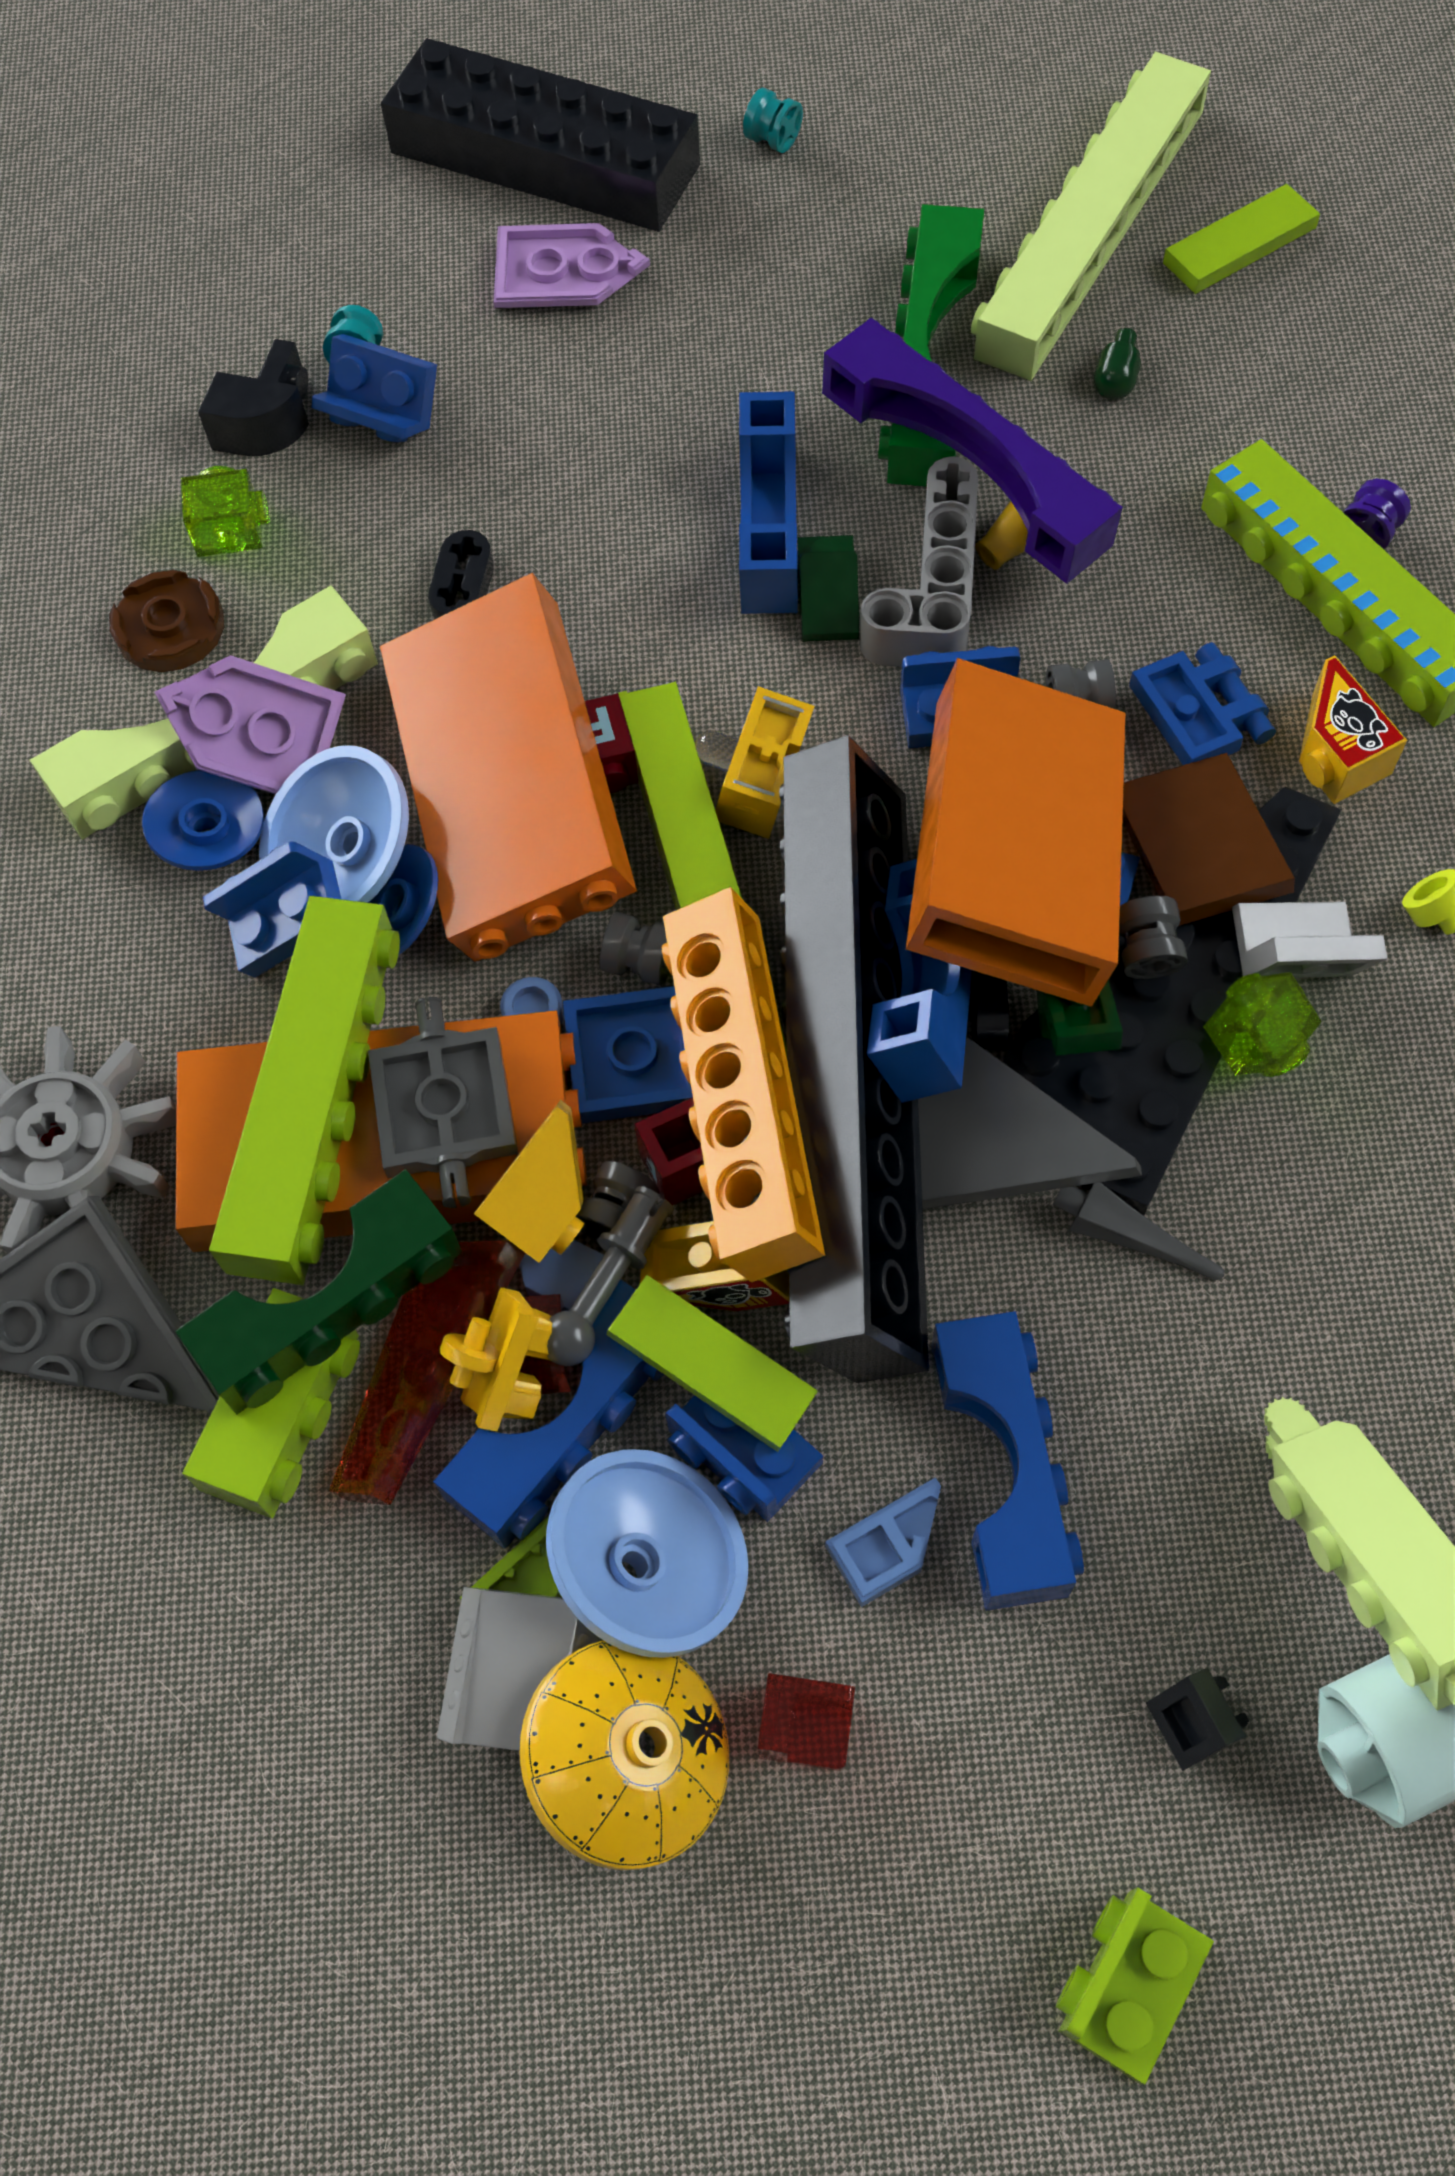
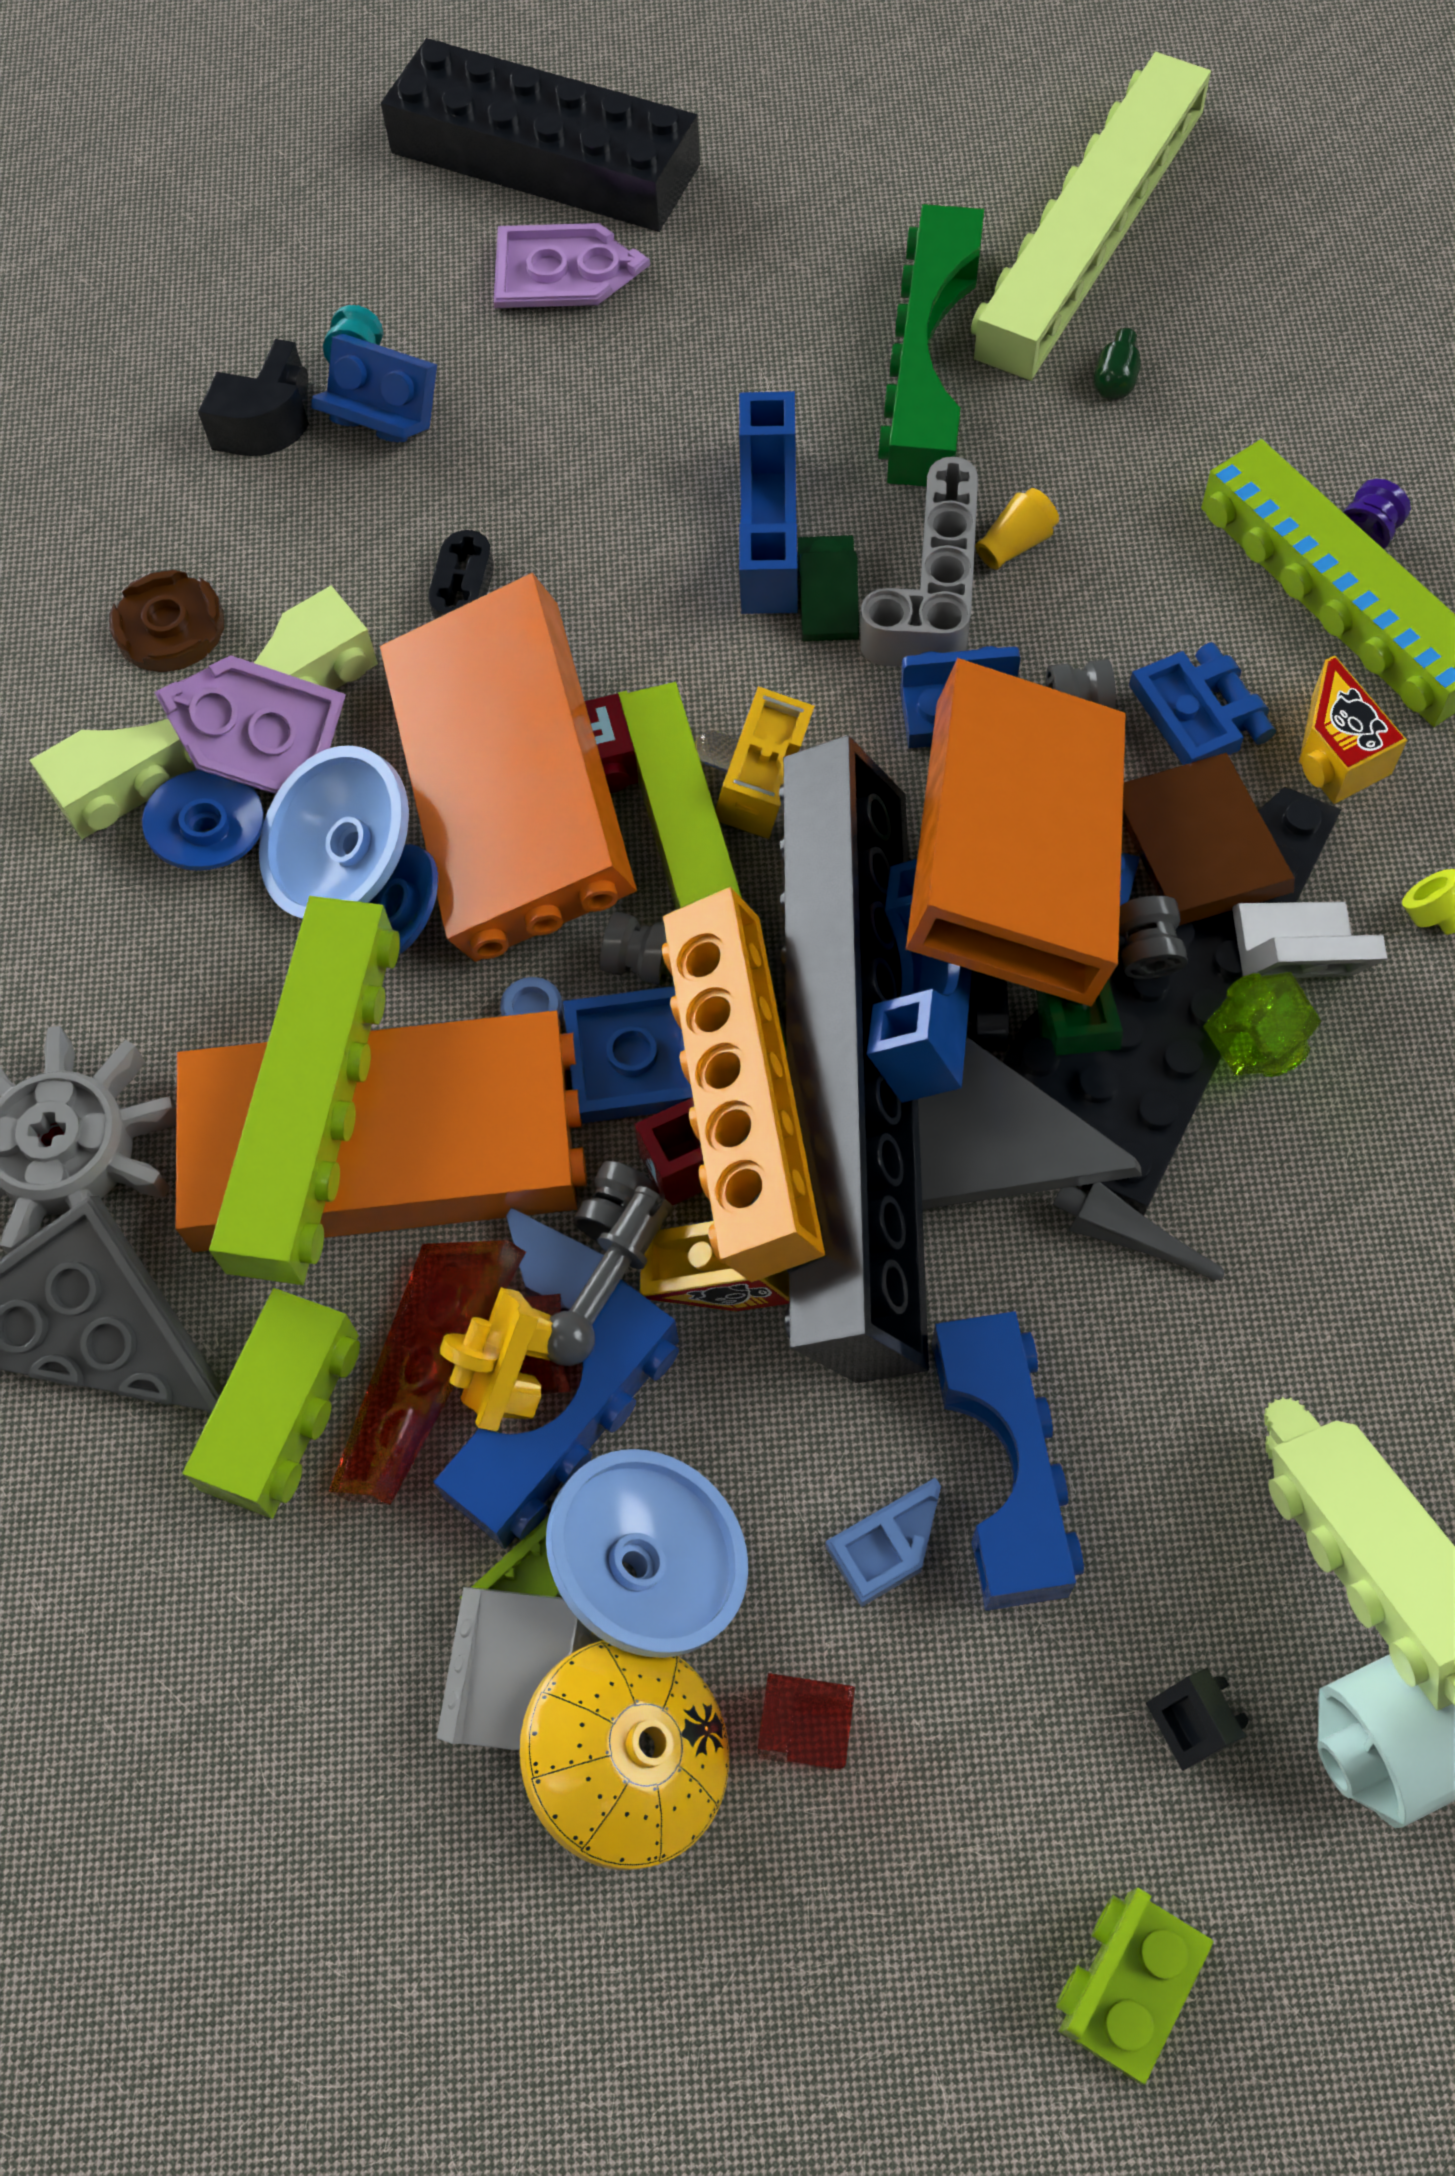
(223, 511): clear neon green brick -> none
(257, 1345): dark green arch -> none
(269, 903): blue bracket -> none
(442, 1102): dark grey plate -> none
(540, 1190): yellow slope -> none
(712, 1363): lime tile -> none
(749, 1469): blue bracket -> none
(772, 120): teal wheel -> none
(887, 380): dark purple arch -> none
(1241, 238): lime tile -> none

